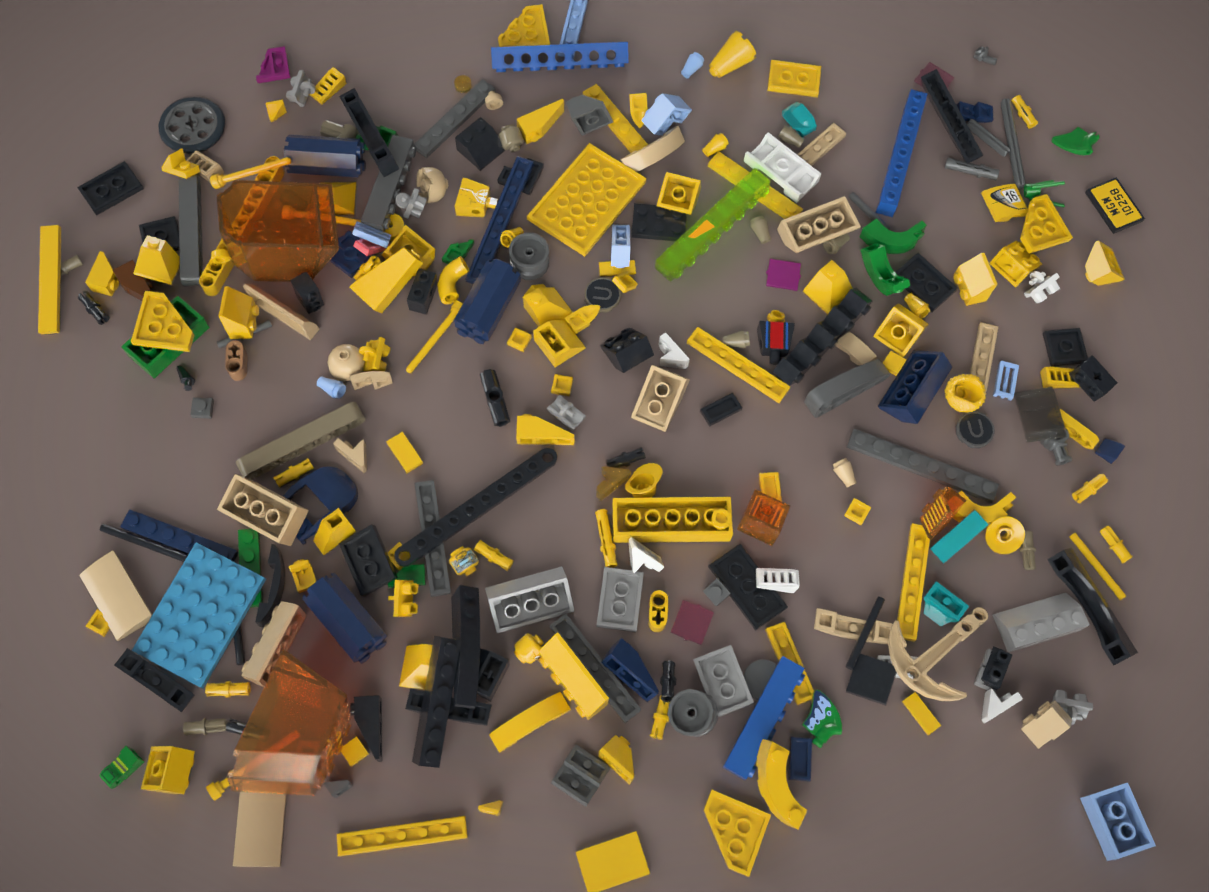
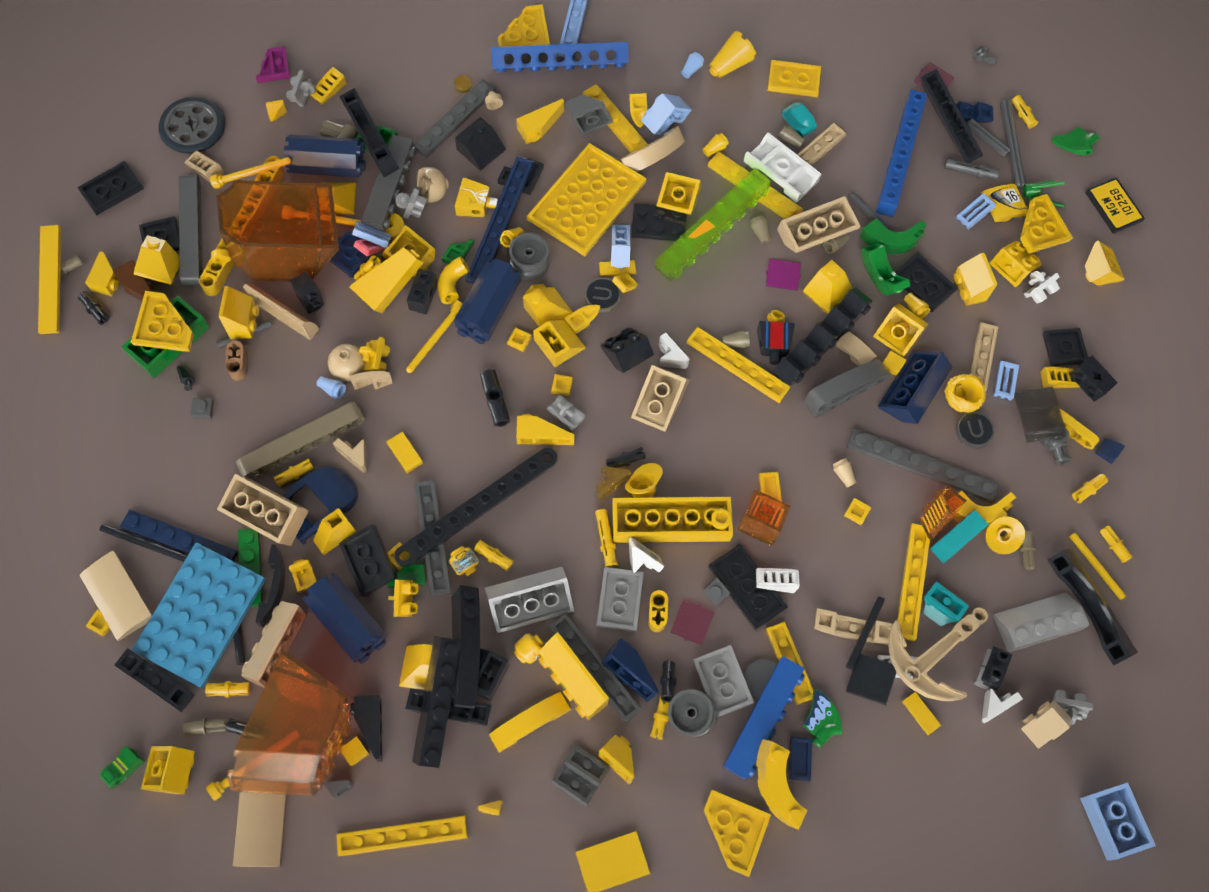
(177, 165): yellow slope -> none
(511, 138): dark tan head -> none
(721, 409): black tile -> none
(964, 221): none -> light blue tile

